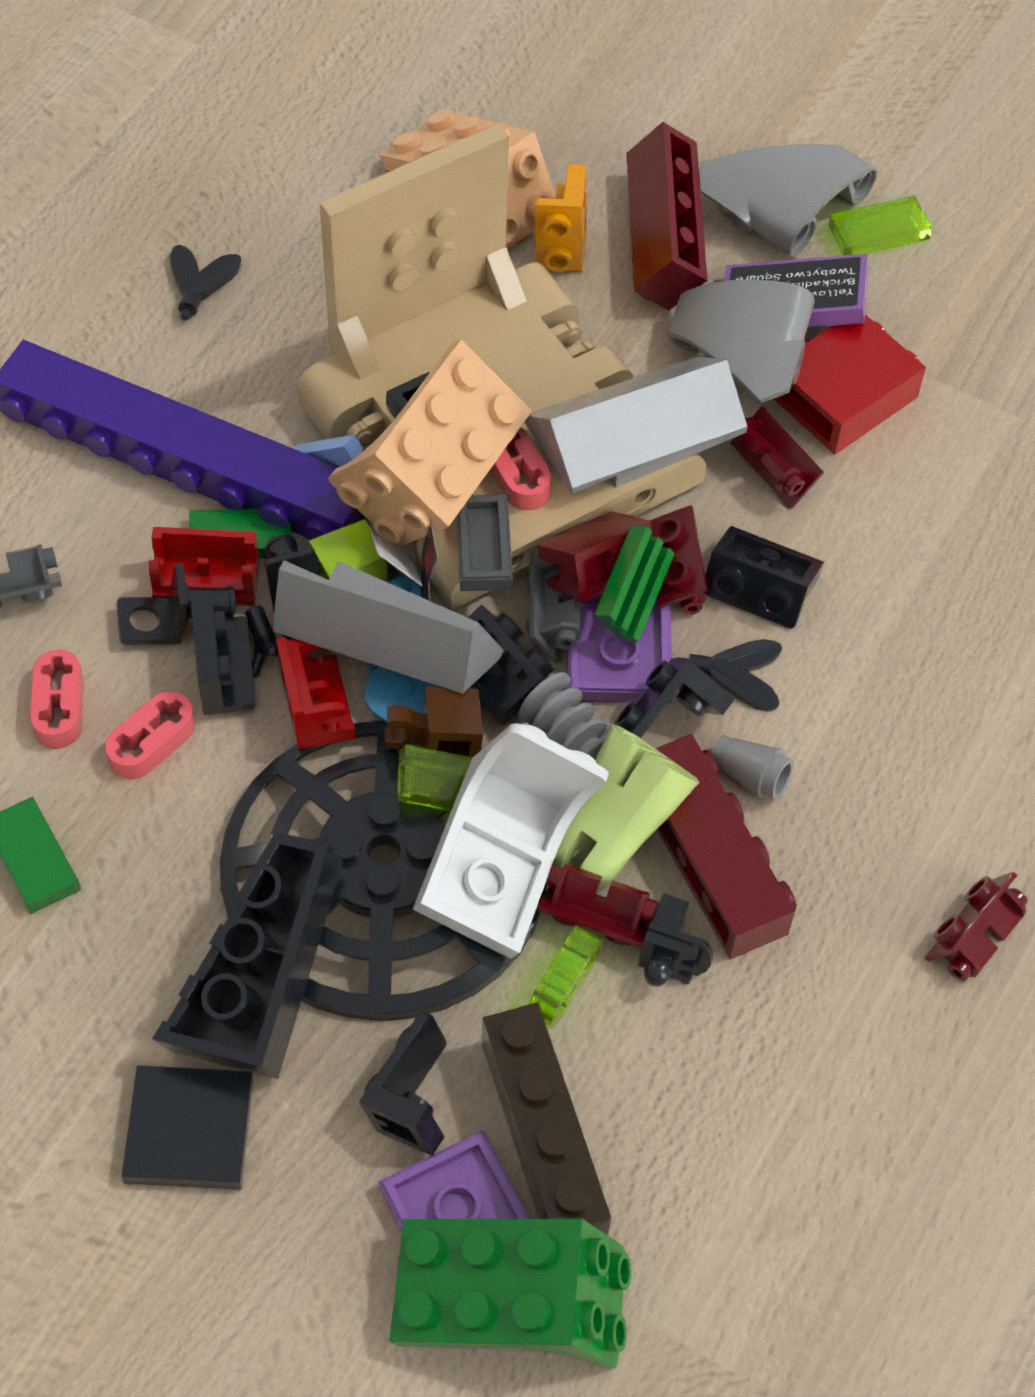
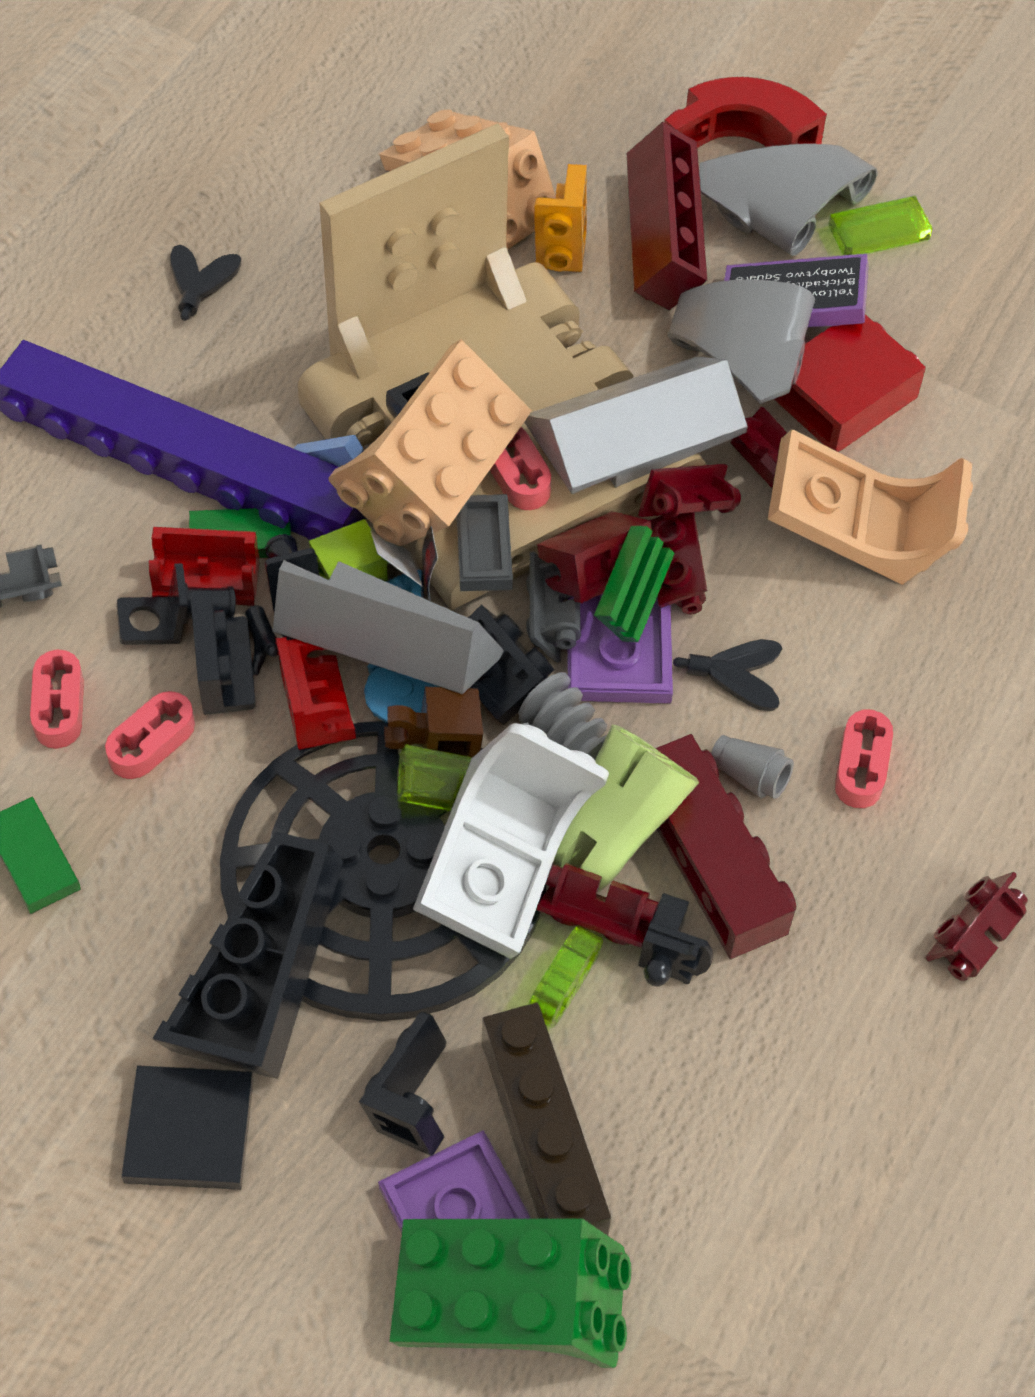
(688, 491): none -> dark red hinge
(696, 693): black bracket -> none
(749, 110): none -> red arch
(761, 576): black bracket -> none
(866, 515): none -> light nougat bracket
(875, 759): none -> coral beam

